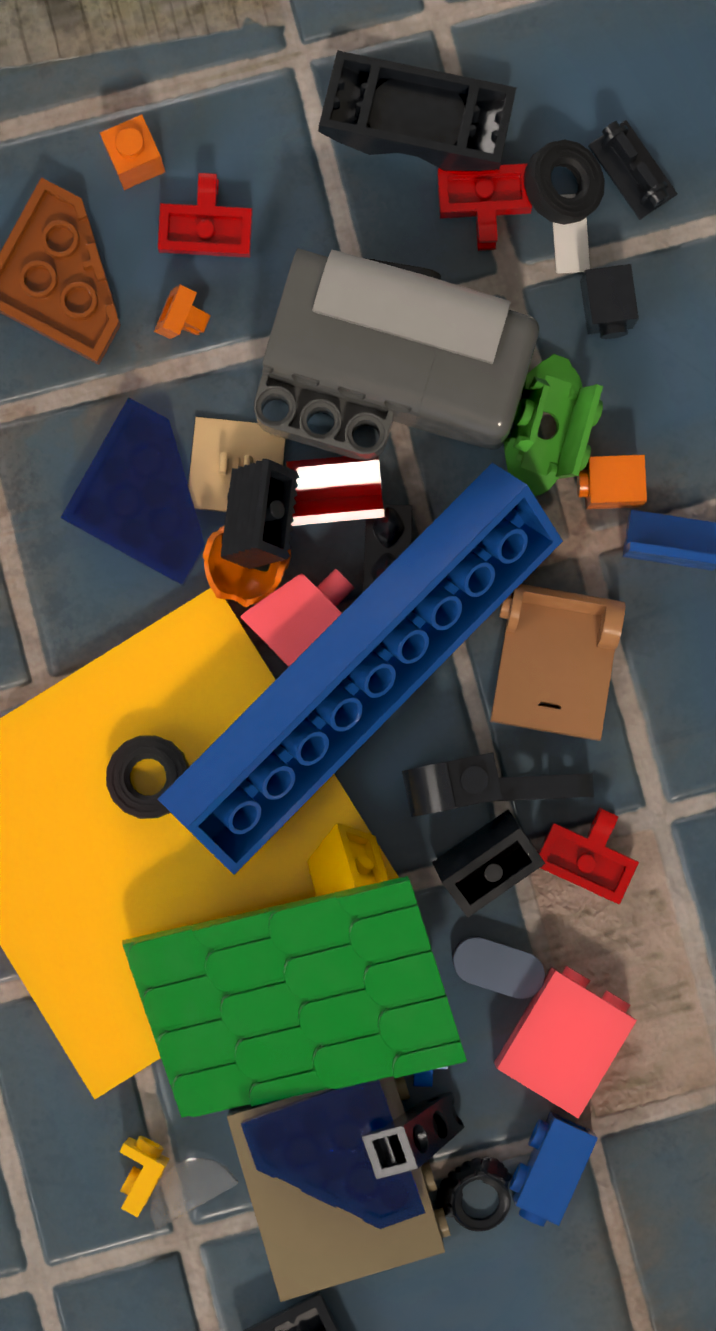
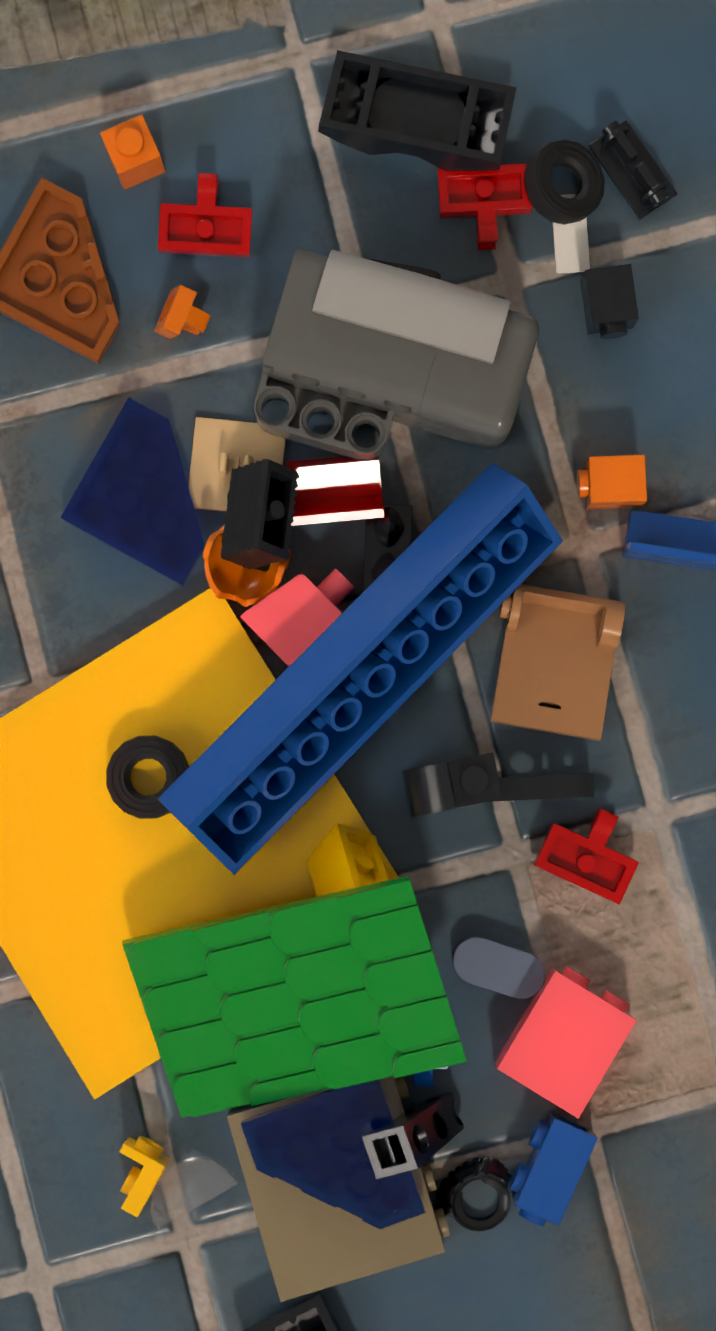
(488, 863): black brick -> none
(556, 390): bright green piece -> none

